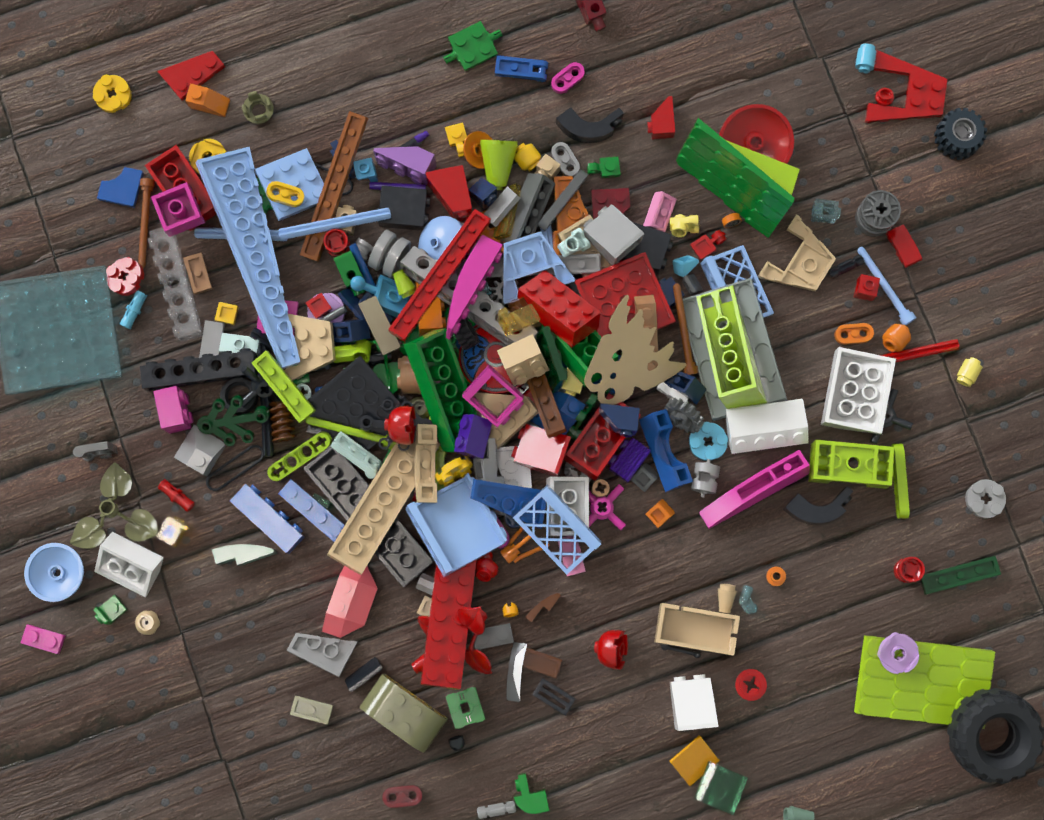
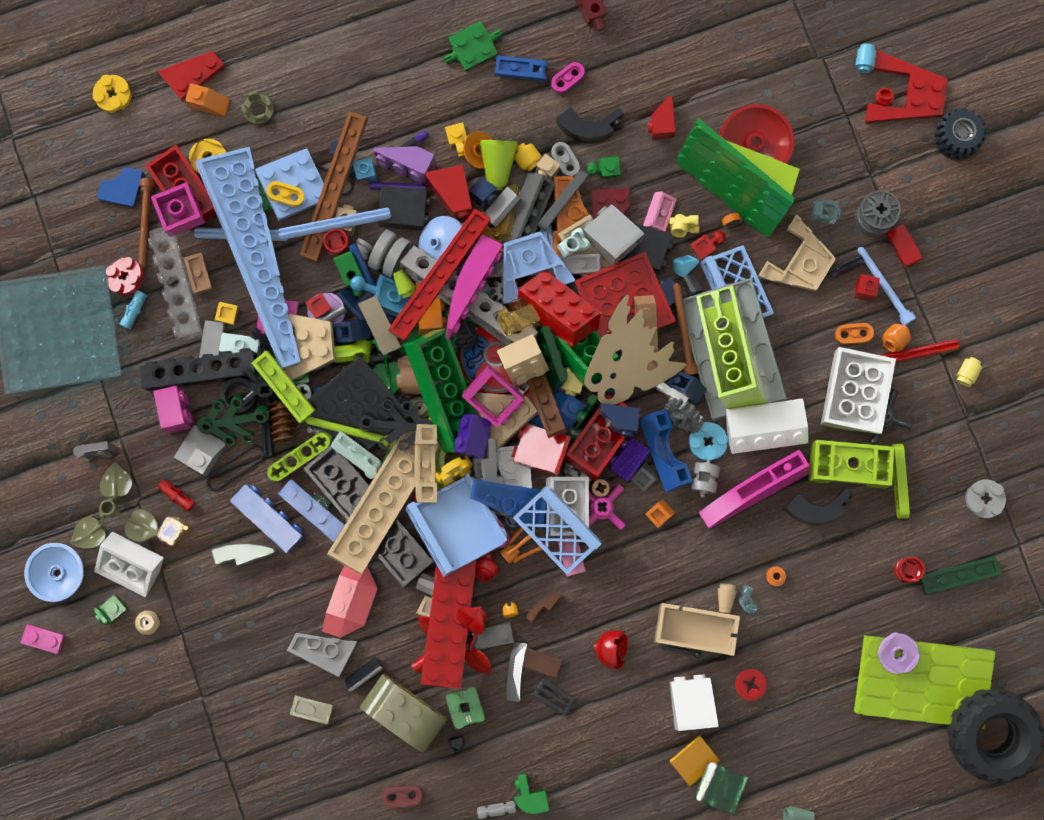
(401, 425): red cylinder -> none

